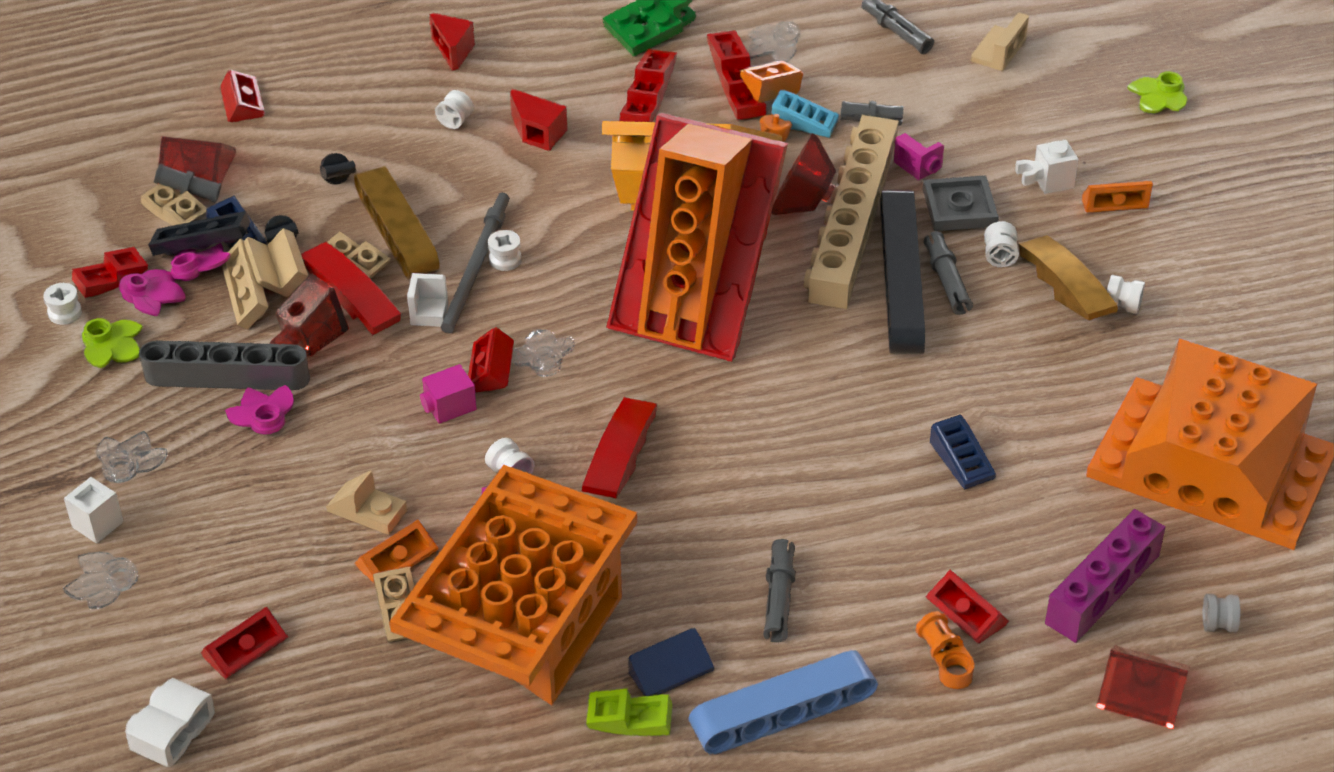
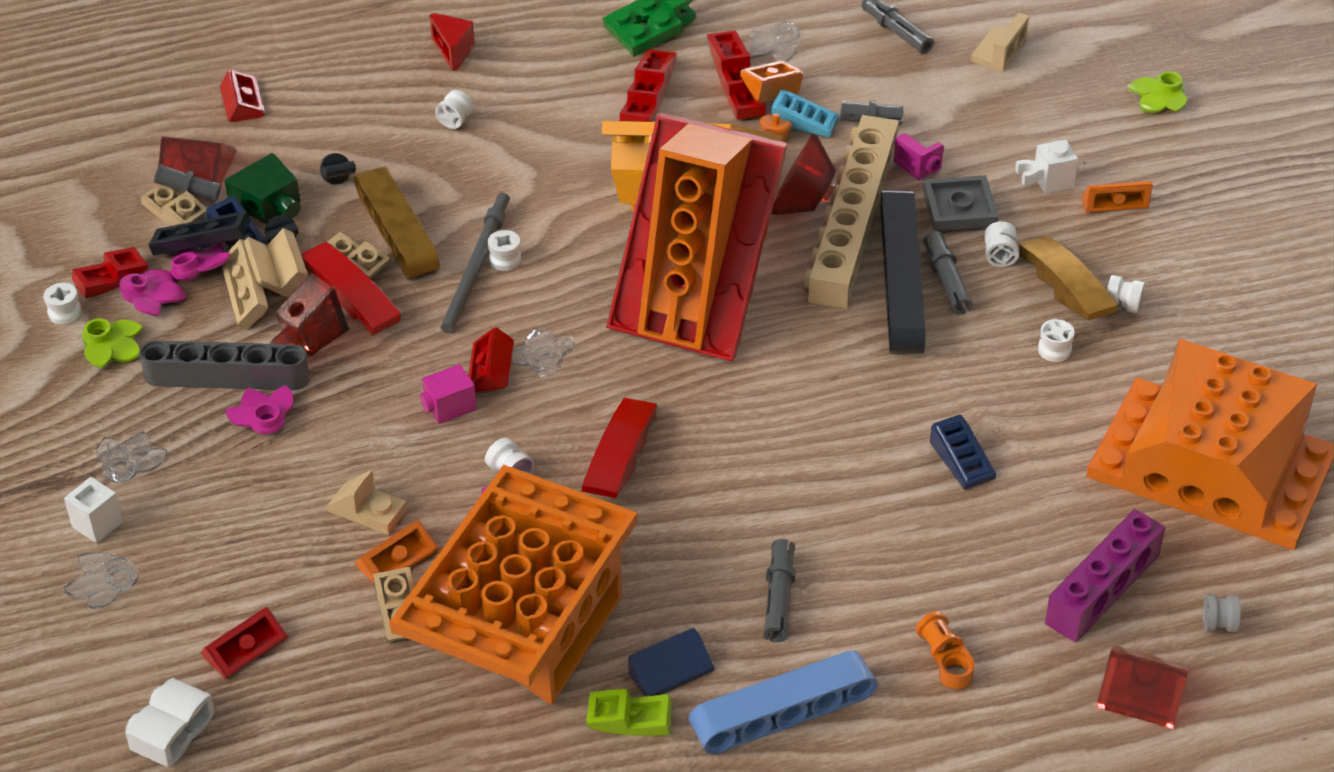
(265, 189): none -> dark green torso
(427, 299): white panel -> none
(538, 119): red slope -> none
(966, 607): red slope -> none
(1056, 340): none -> white wheel

